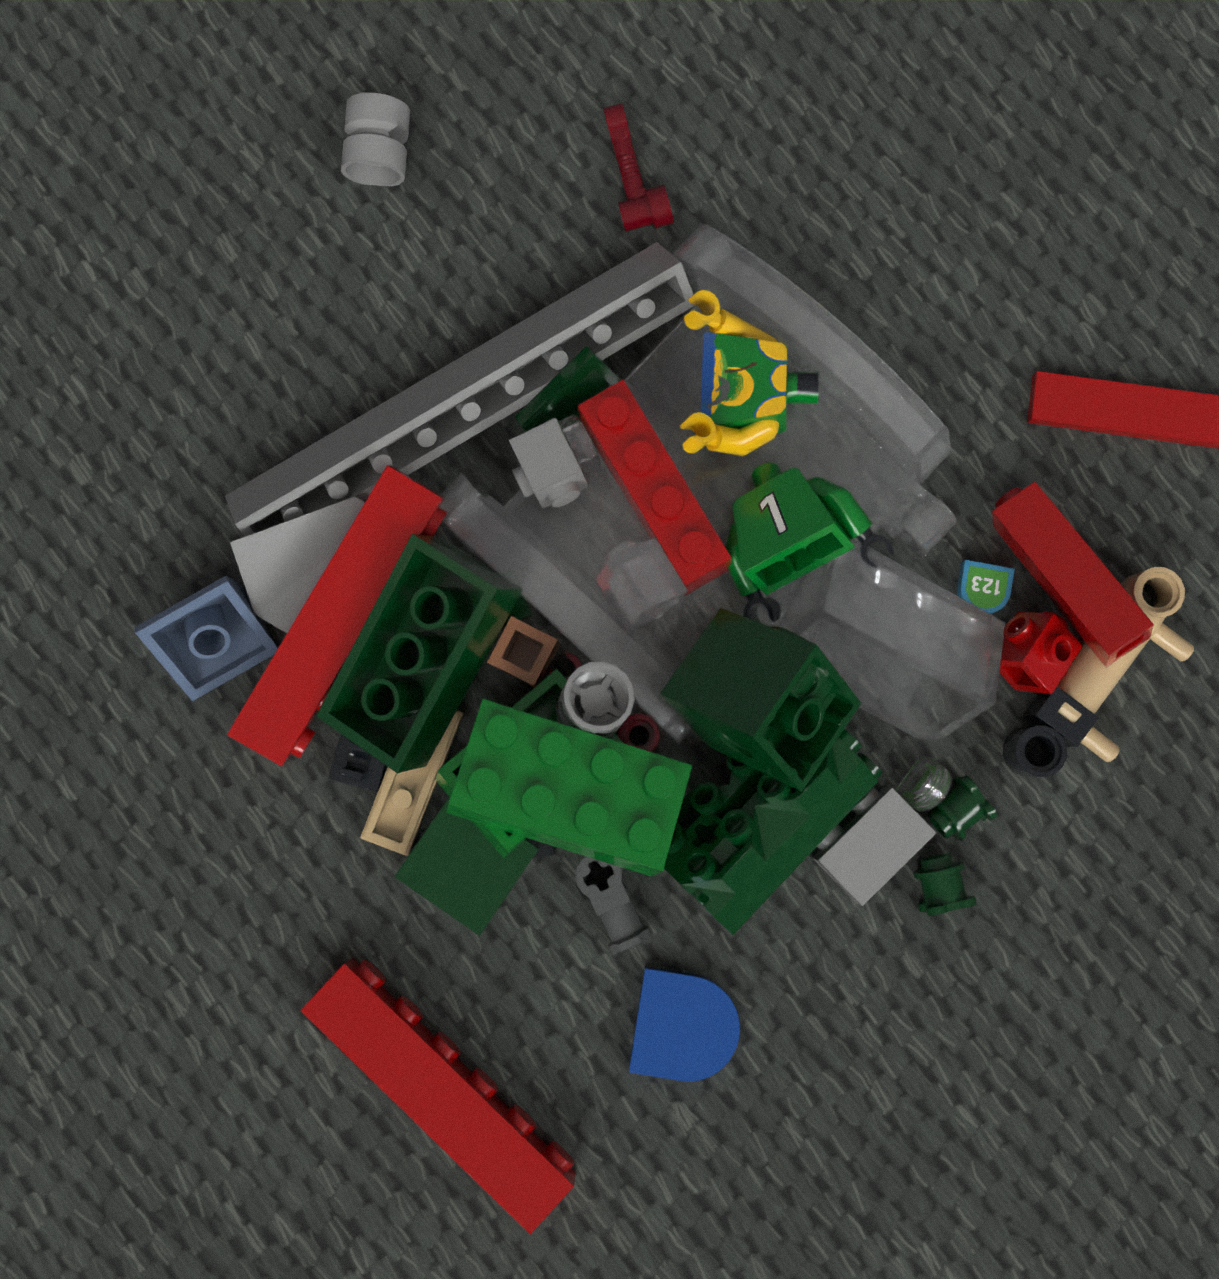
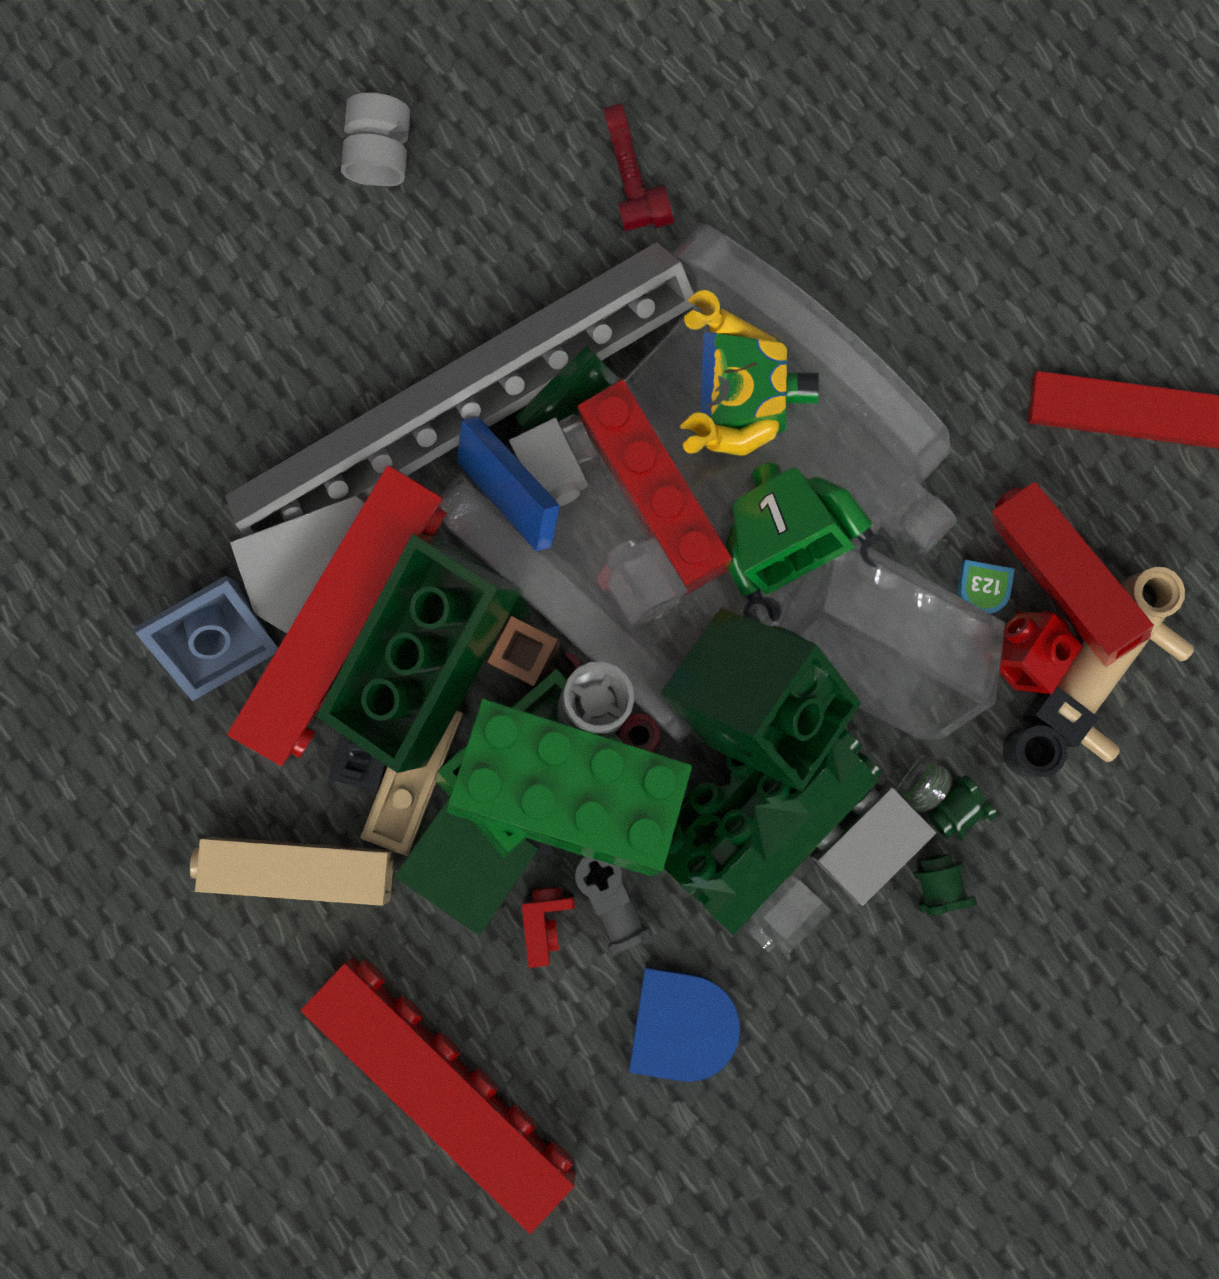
(293, 870): none -> tan brick
(507, 484): none -> blue tile
(540, 933): none -> red bracket
(787, 916): none -> clear brick

